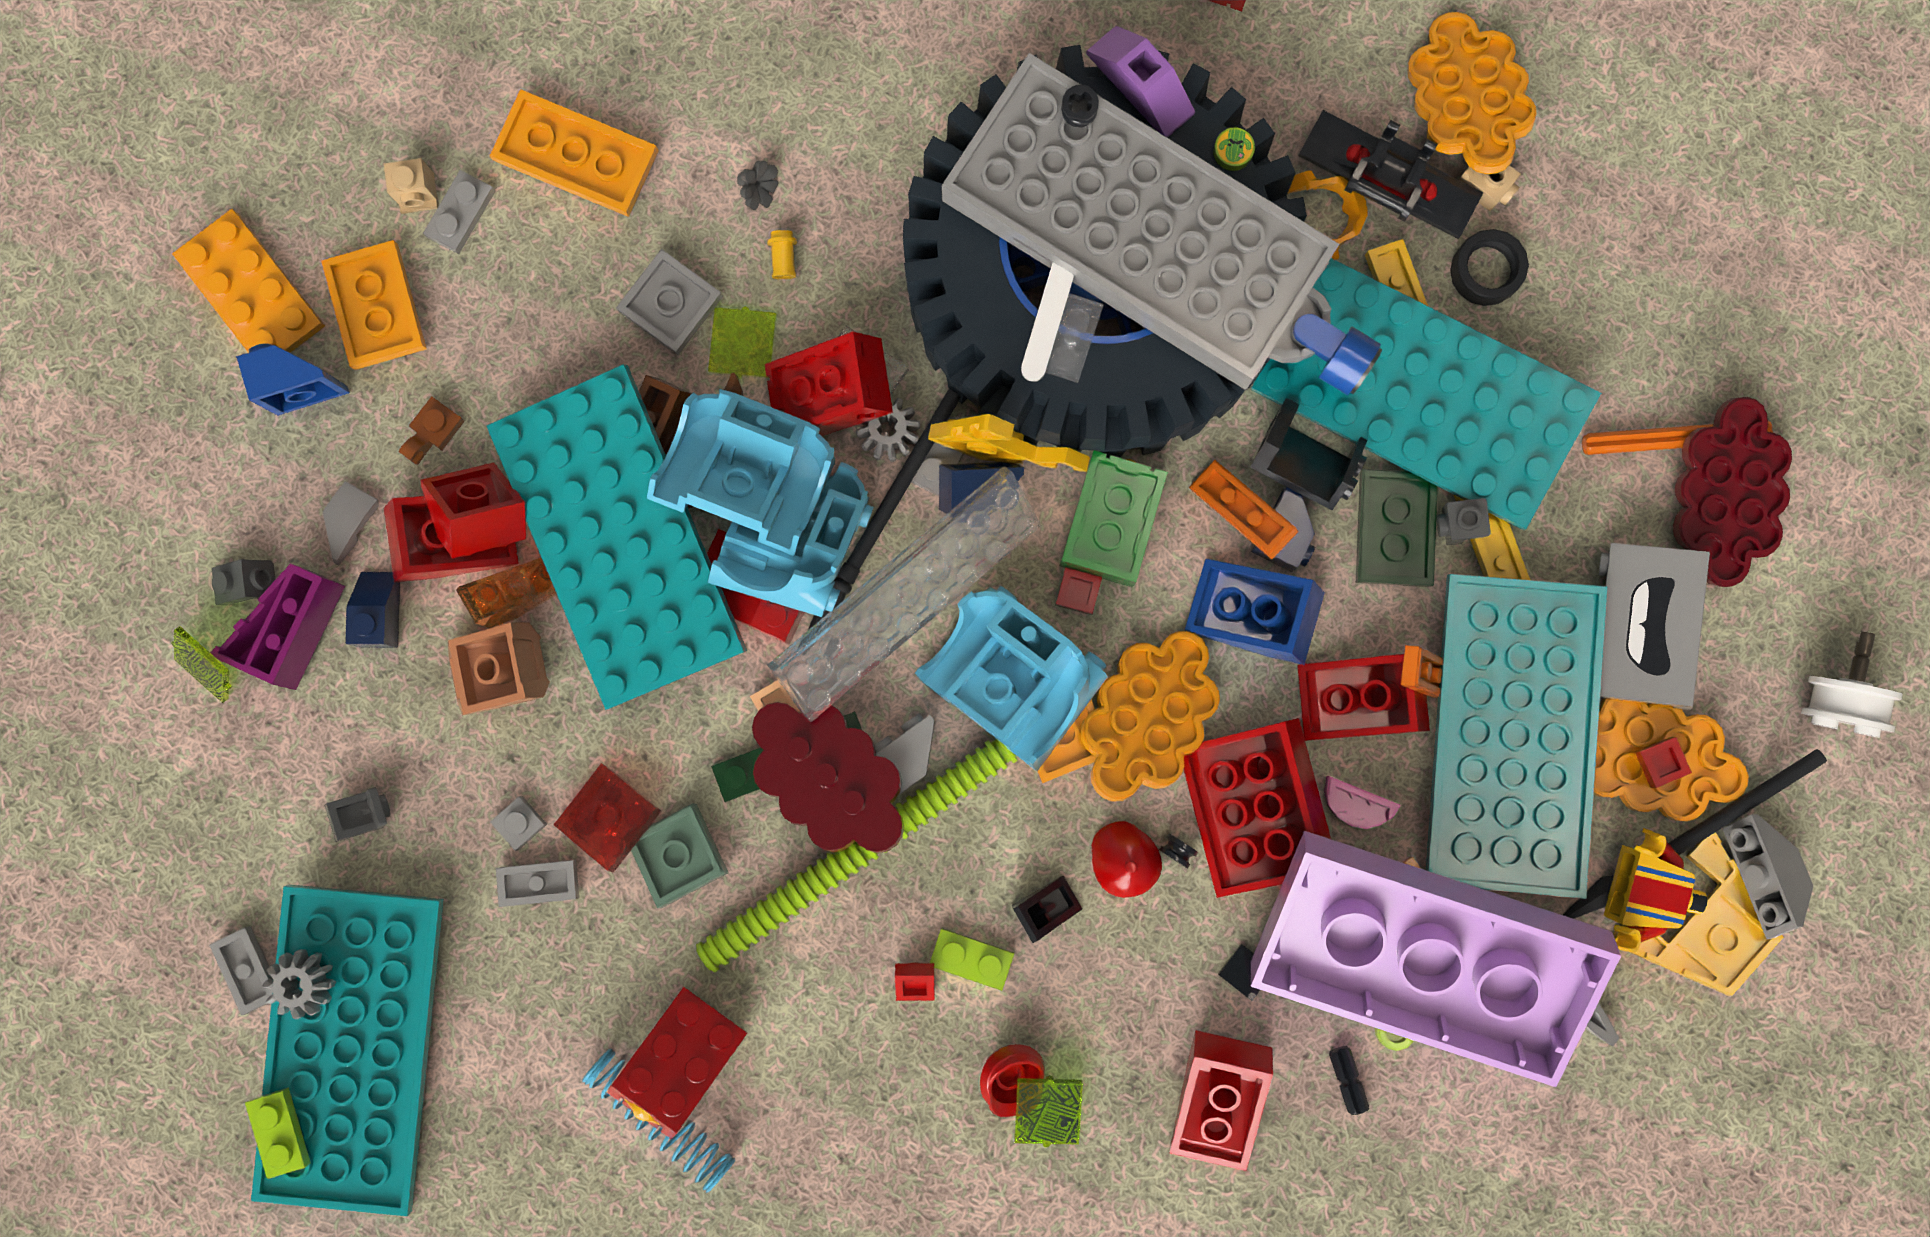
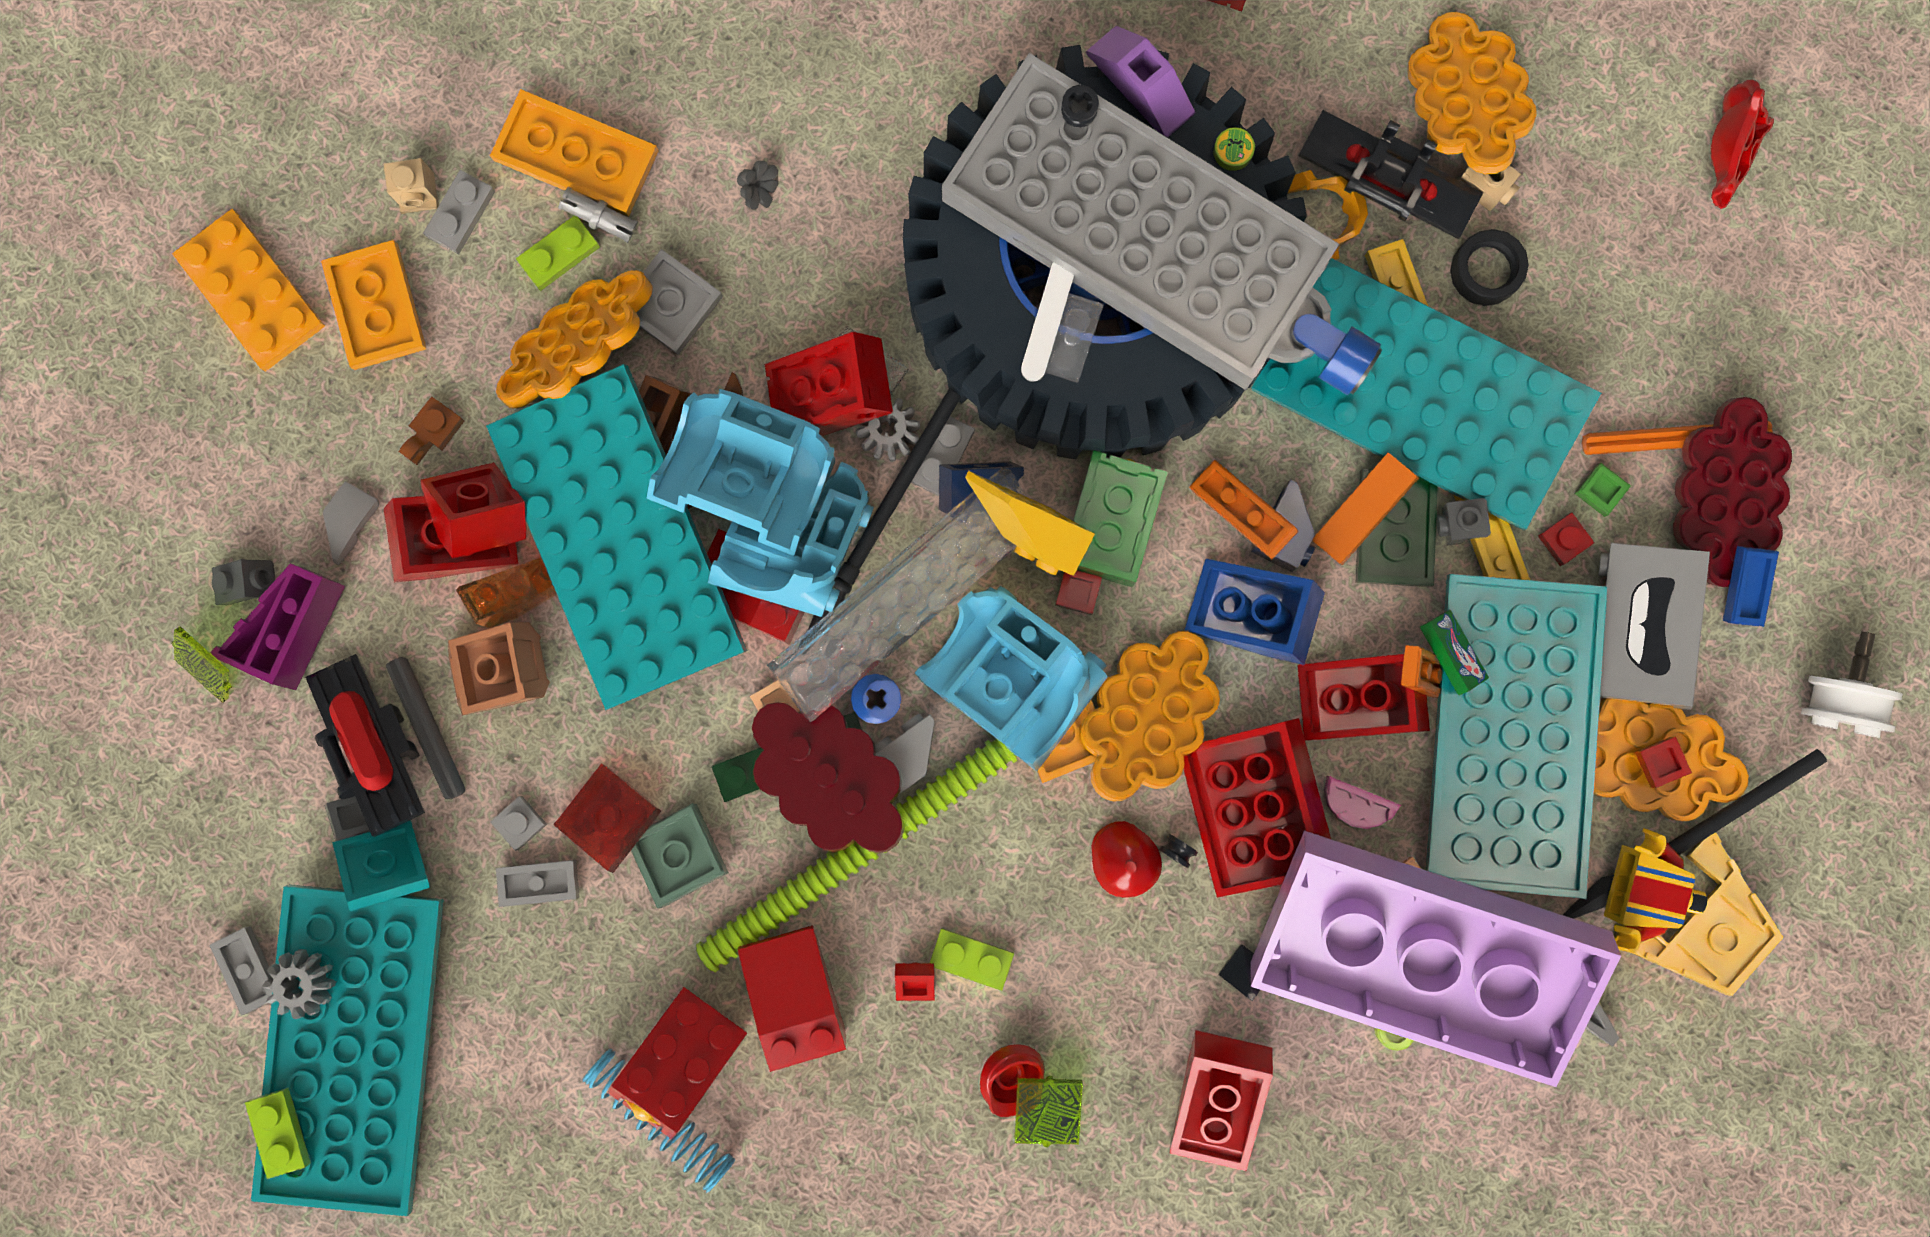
(284, 381): blue slope -> none
(371, 743): none -> black piece
(373, 611): dark blue slope -> none
(380, 866): none -> teal plate
(425, 728): none -> dark grey axle
(558, 252): none -> lime plate
(574, 339): none -> light orange plate
(597, 214): none -> light grey pin
(741, 341): clear neon green piece -> none
(782, 251): yellow pin -> none
(792, 998): none -> red slope
(891, 698): none -> blue piece
(994, 440): yellow wing -> none
(1033, 527): none -> yellow slope
(1046, 908): black slope -> none
(1306, 463): black panel -> none
(1347, 1074): black piece -> none
(1365, 508): none -> orange tile
(1454, 652): none -> green tile
(1566, 539): none -> red plate
(1602, 489): none -> bright green tile
(1738, 138): none -> red animal
(1750, 586): none -> blue tile
(1771, 874): light grey slope -> none

